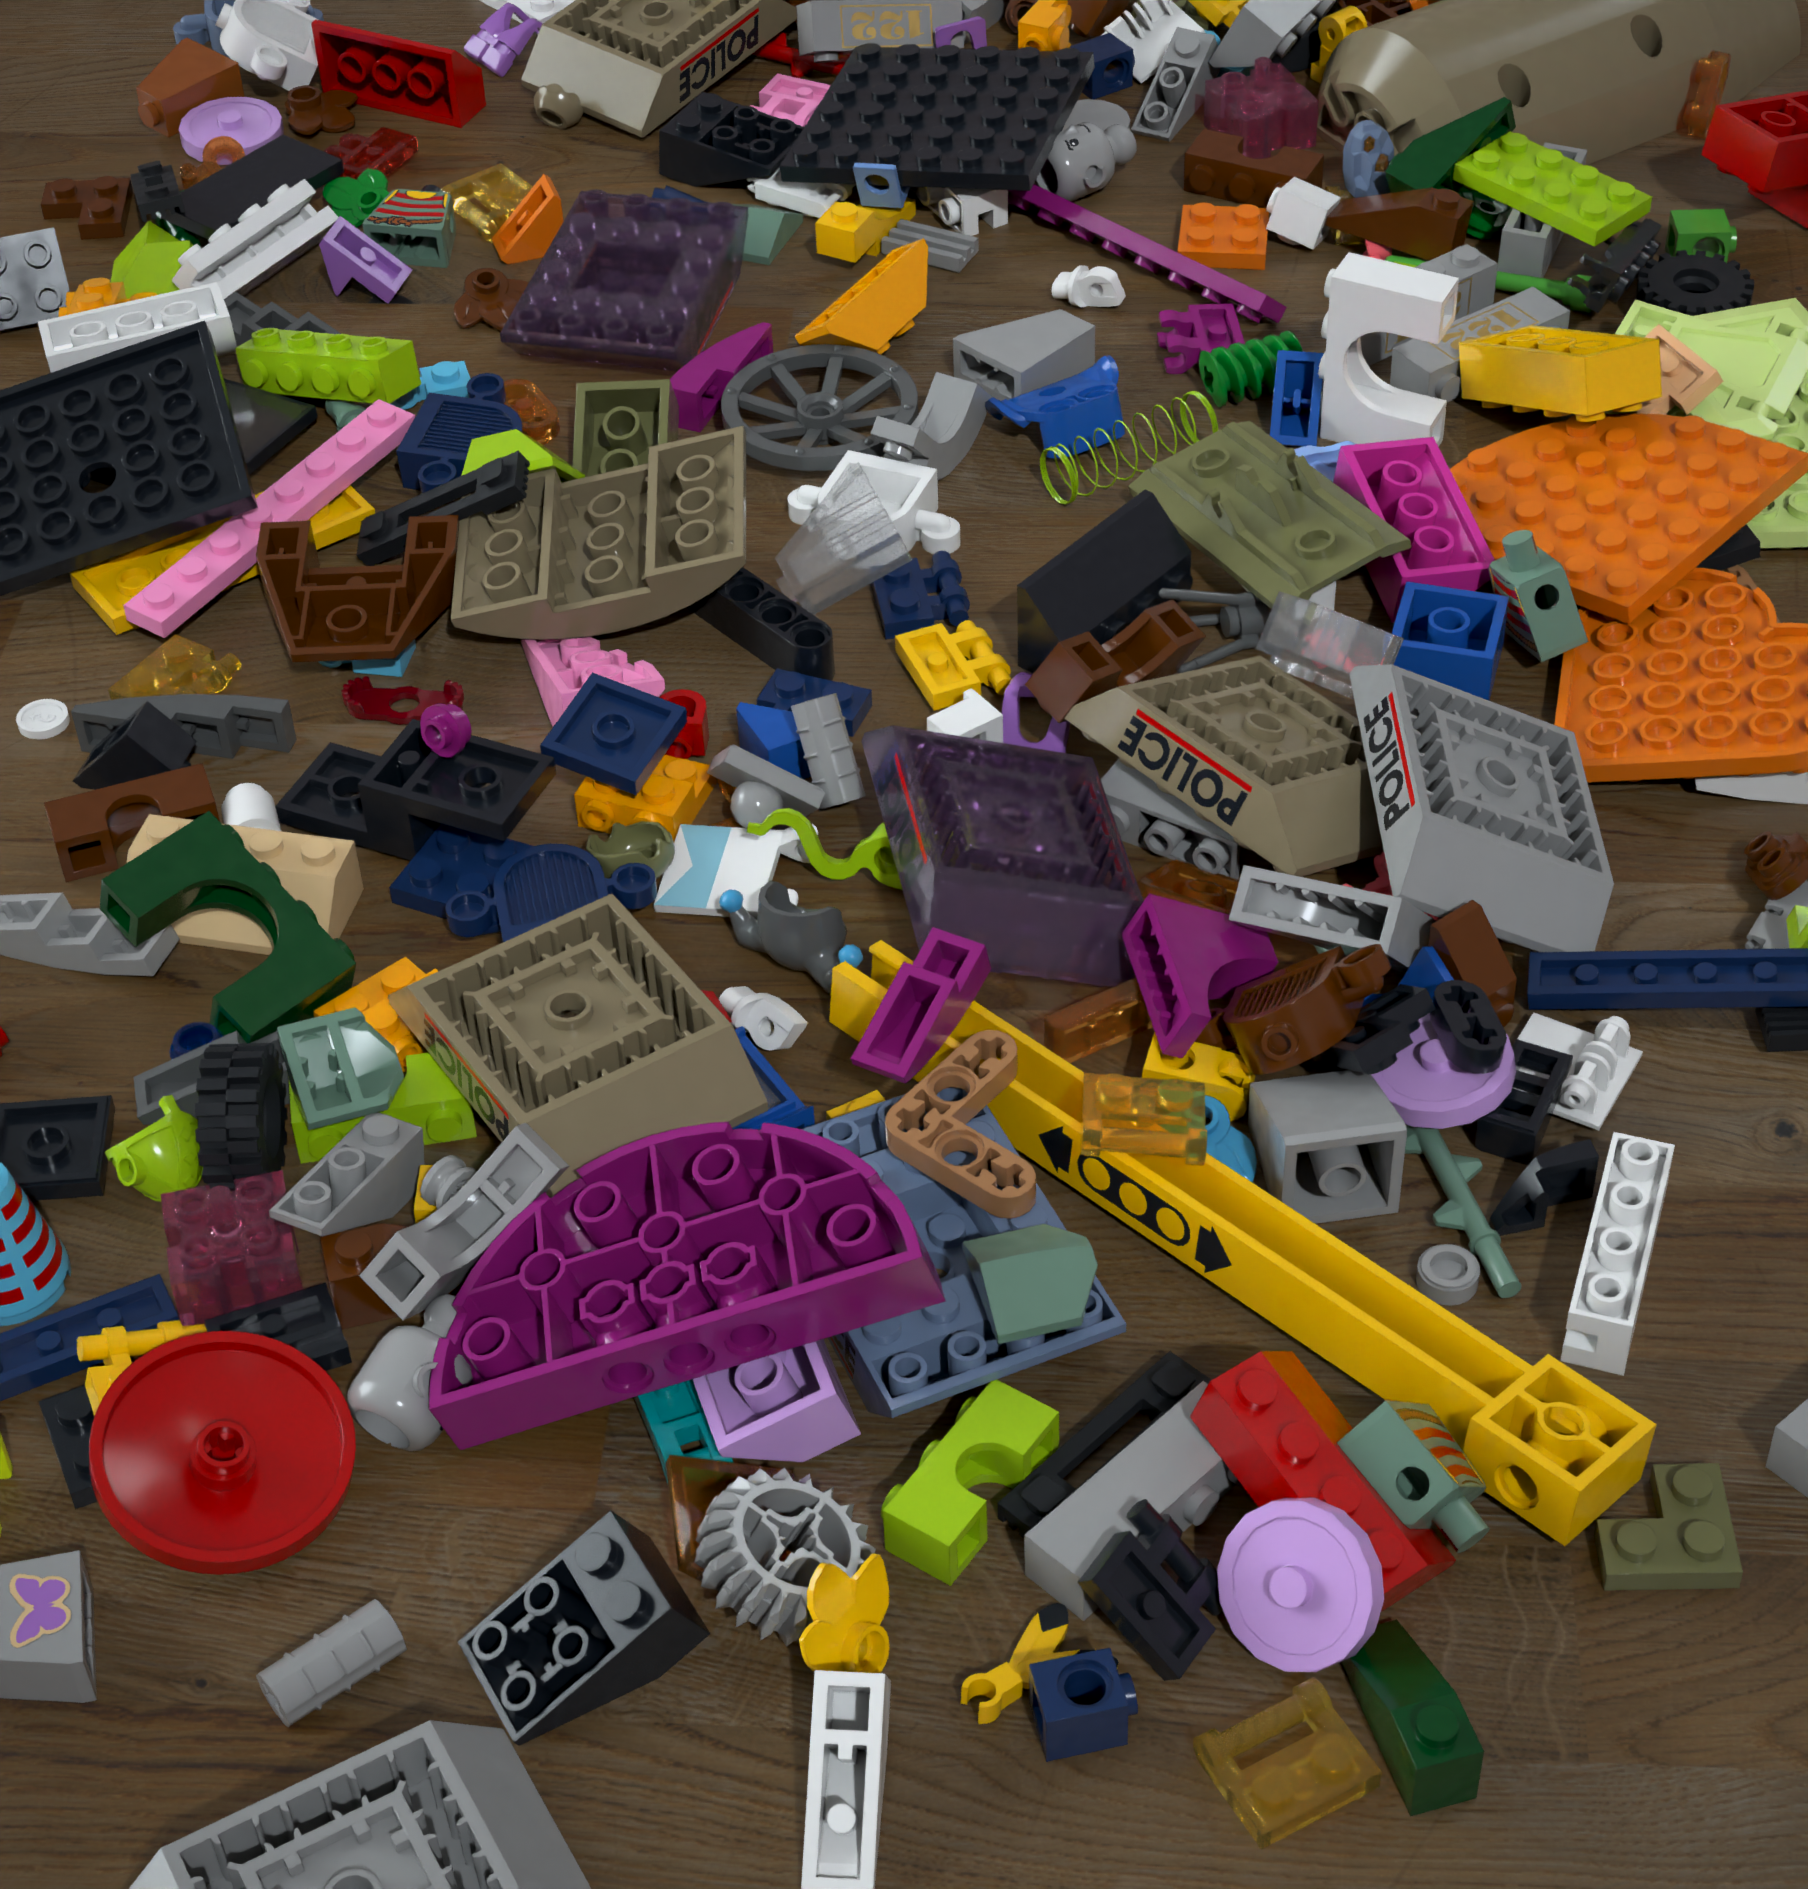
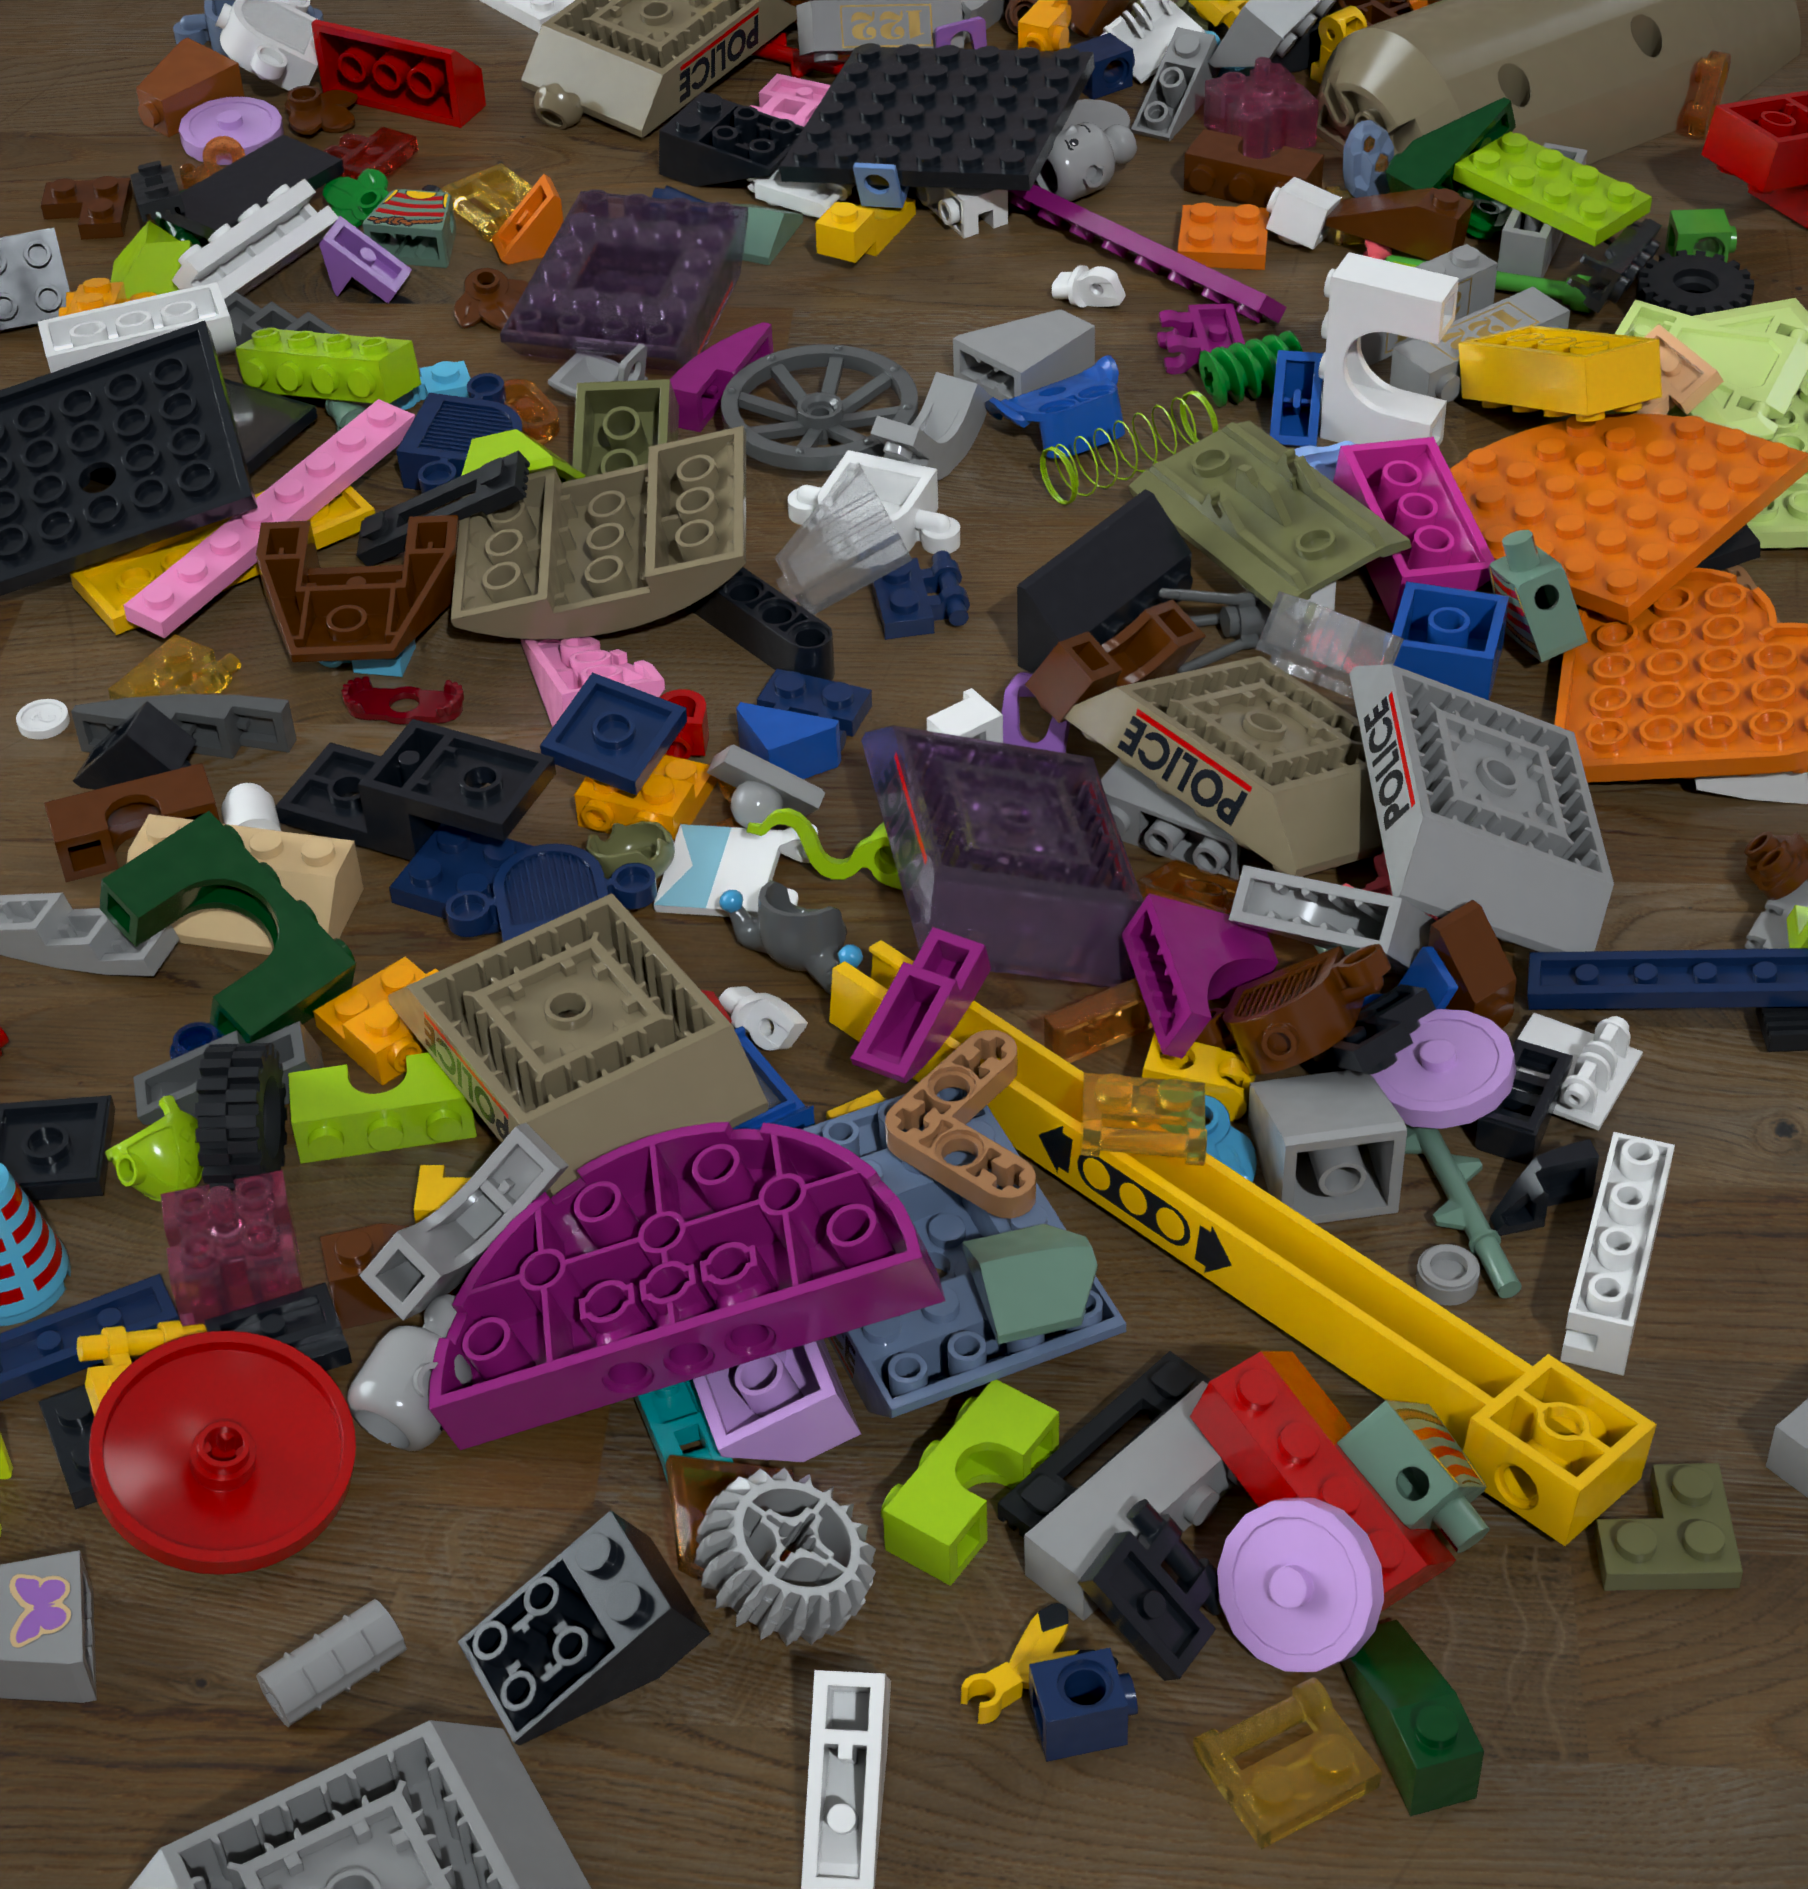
(339, 1067): sand green slope -> none
(358, 1180): light grey slope -> none
(445, 729): magenta plate -> none
(445, 1180): light grey bush -> none
(497, 43): medium lavender piece -> none
(596, 368): none -> light grey piece
(828, 750): light grey axle -> none
(847, 1618): yellow plate -> none
(877, 304): light orange wedge -> none
(940, 666): yellow plate -> none
(945, 248): light grey tile -> none
(1468, 1027): black beam -> none

